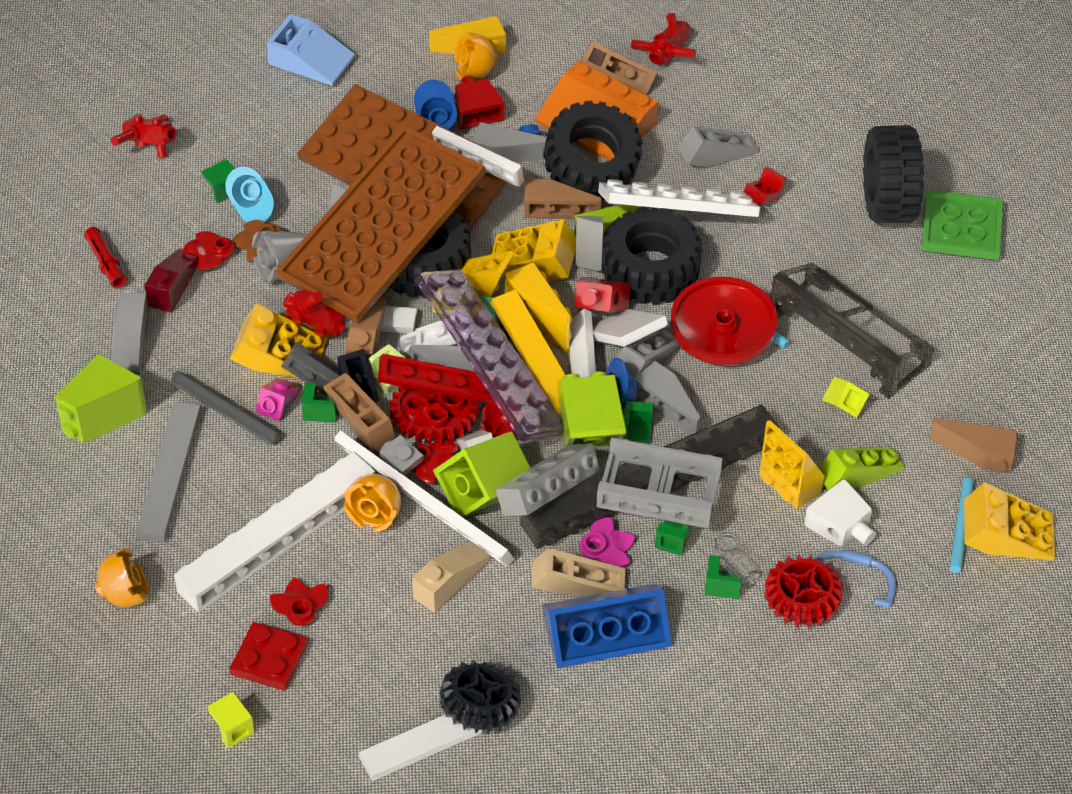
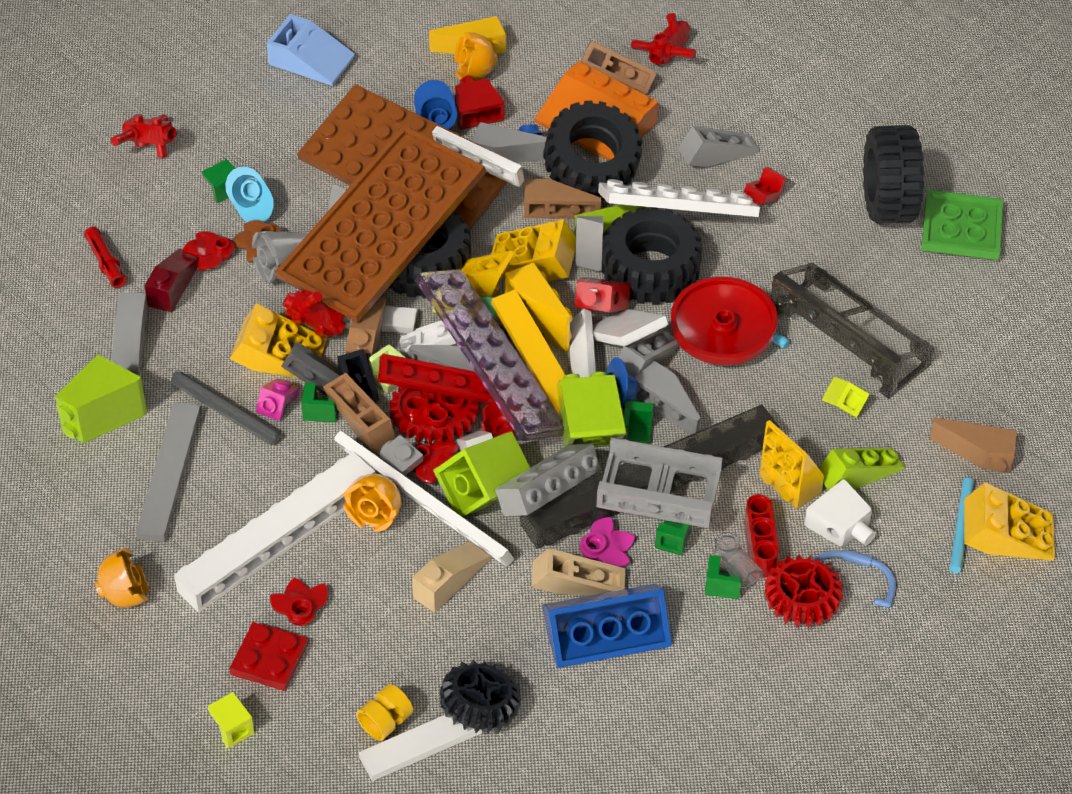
(382, 713): none -> yellow wheel
(761, 533): none -> red beam

